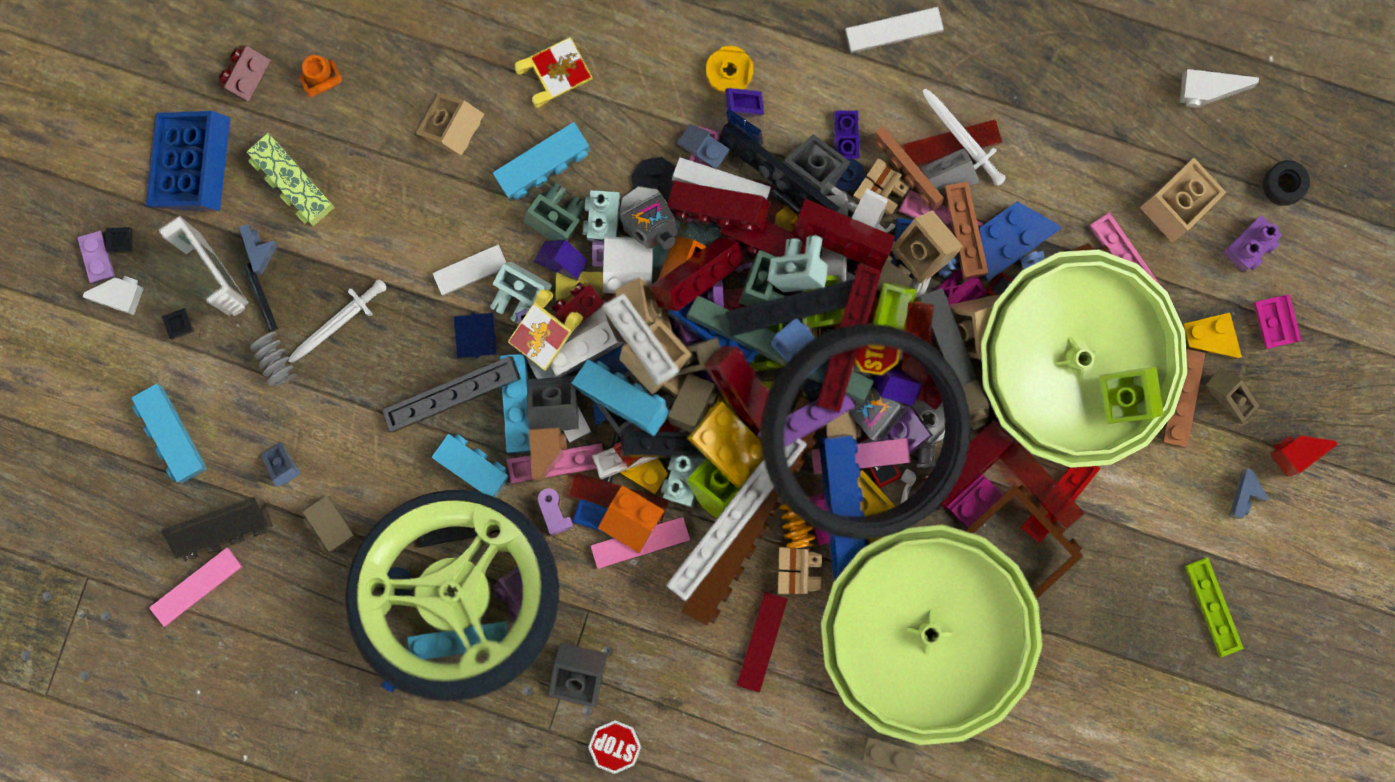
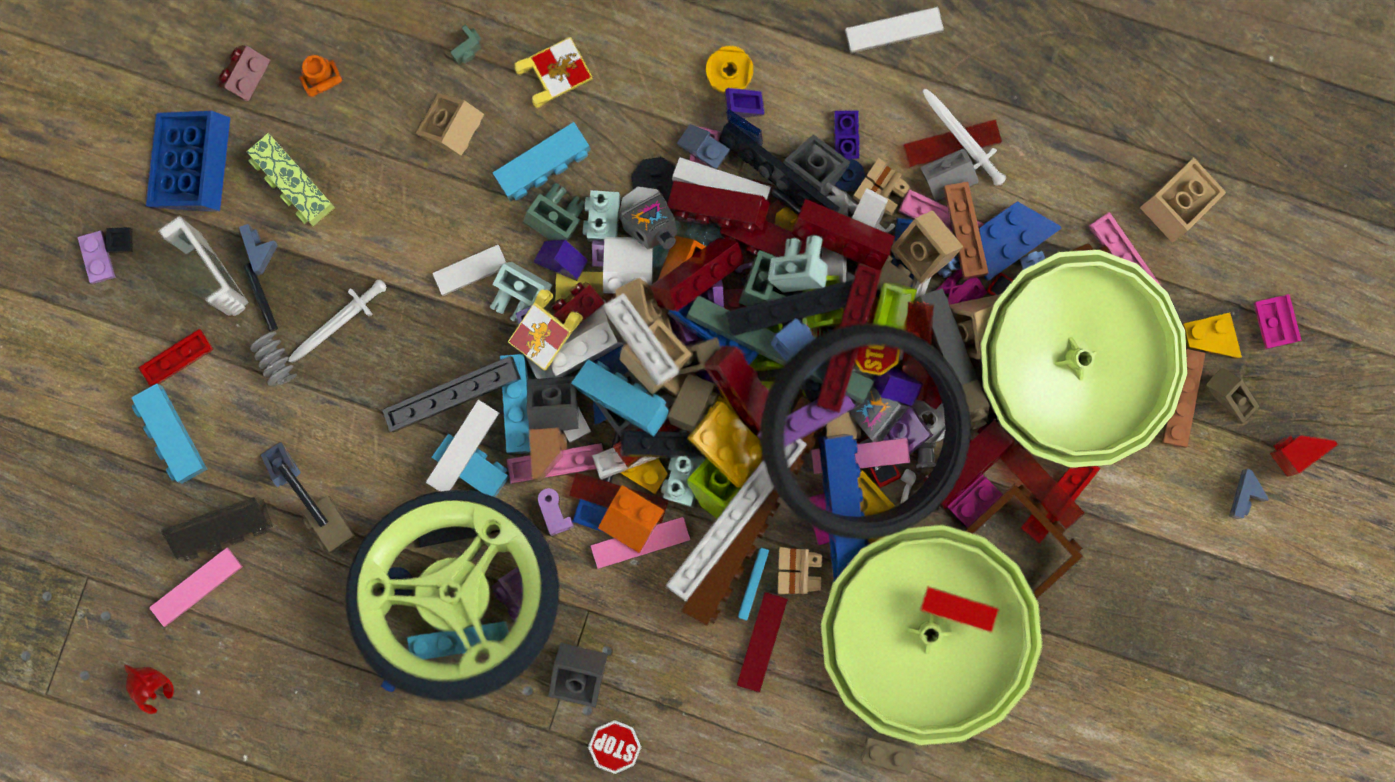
(117, 294): white slope -> none
(142, 684): none -> red helmet
(176, 358): none -> red tile
(178, 324): black plate -> none
(302, 494): none -> black bar
(462, 447): none -> white tile
(466, 50): none -> sand green bracket
(475, 335): clear blue piece -> none
(753, 583): none -> medium azure tile
(798, 529): light orange piece -> none
(913, 175): nougat plate -> none
(959, 609): none -> red tile
(1131, 395): lime slope -> none
(1206, 87): white slope -> none
(1213, 607): lime tile -> none
(1253, 243): medium lavender brick -> none
(1300, 177): black tyre -> none

